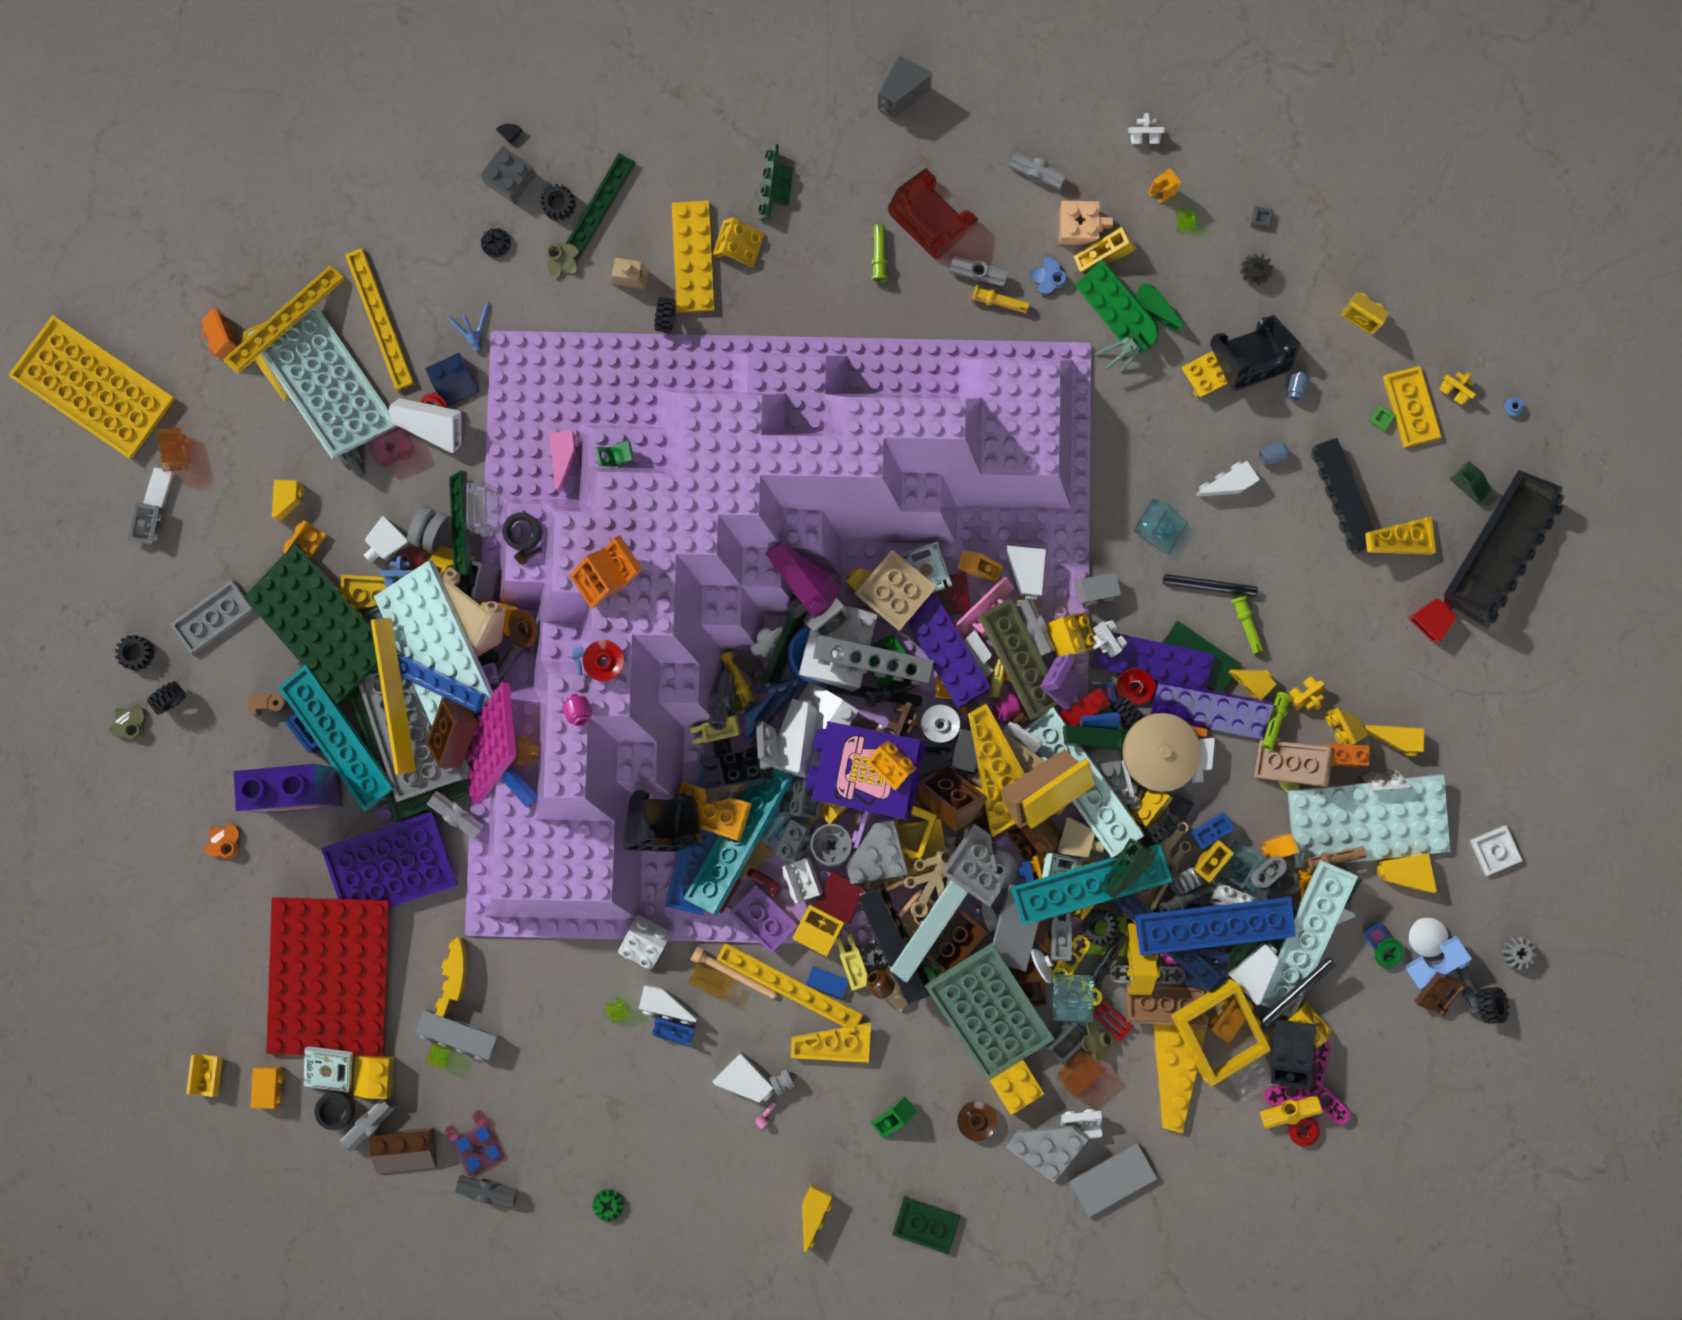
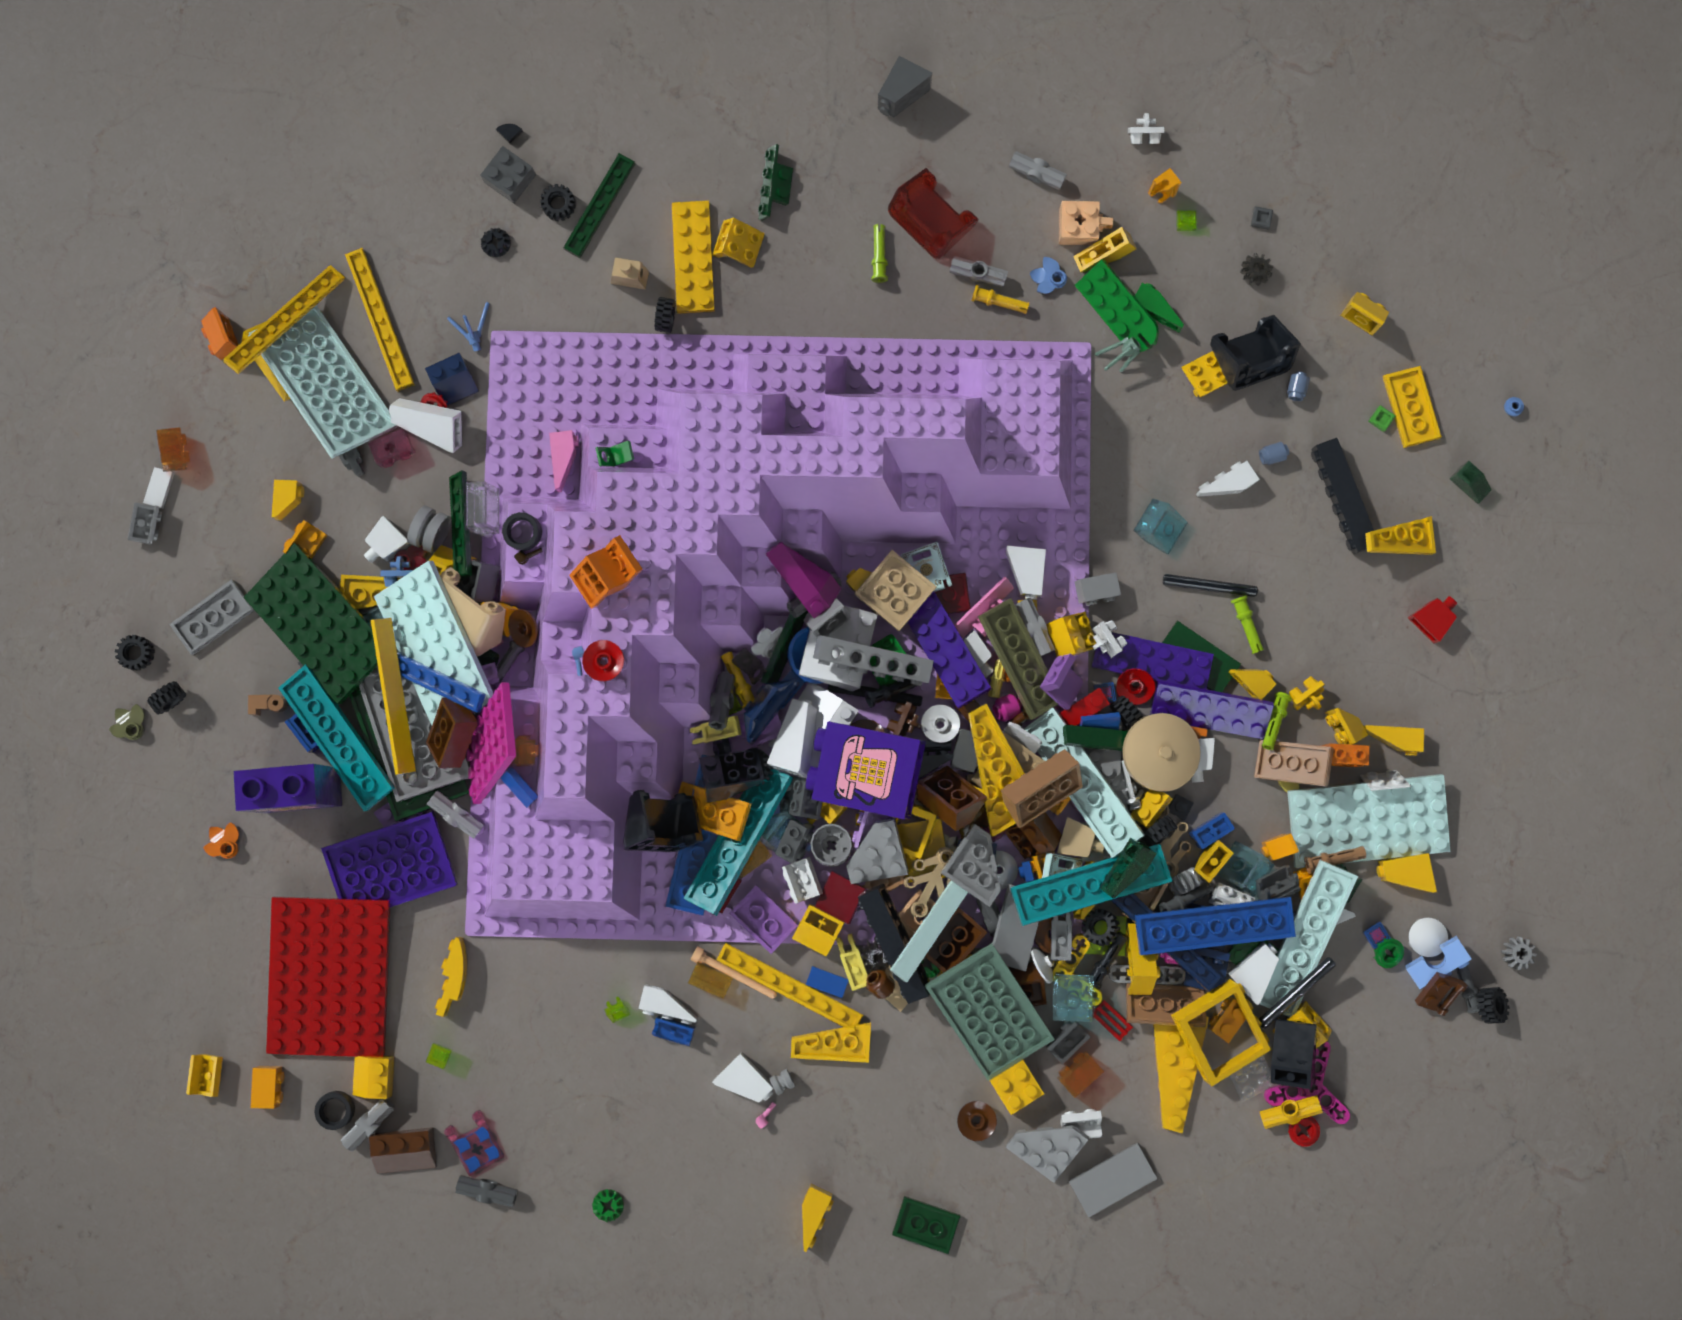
(91, 387): yellow plate -> none
(322, 1069): light aqua container -> none
(457, 1034): light grey brick -> none
(564, 261): olive plate -> none
(577, 710): dark pink head -> none
(644, 942): white bracket -> none
(764, 880): dark red arm -> none
(767, 745): light grey bracket -> none
(891, 764): light orange bracket -> none
(894, 1117): green slope -> none
(980, 566): light orange slope -> none
(1058, 793): yellow tile -> none
(1097, 1040): olive plate -> none
(1267, 873): light grey plate -> none
(1464, 393): yellow hips -> none
(1496, 850): white tile -> none
(1504, 548): window -> none

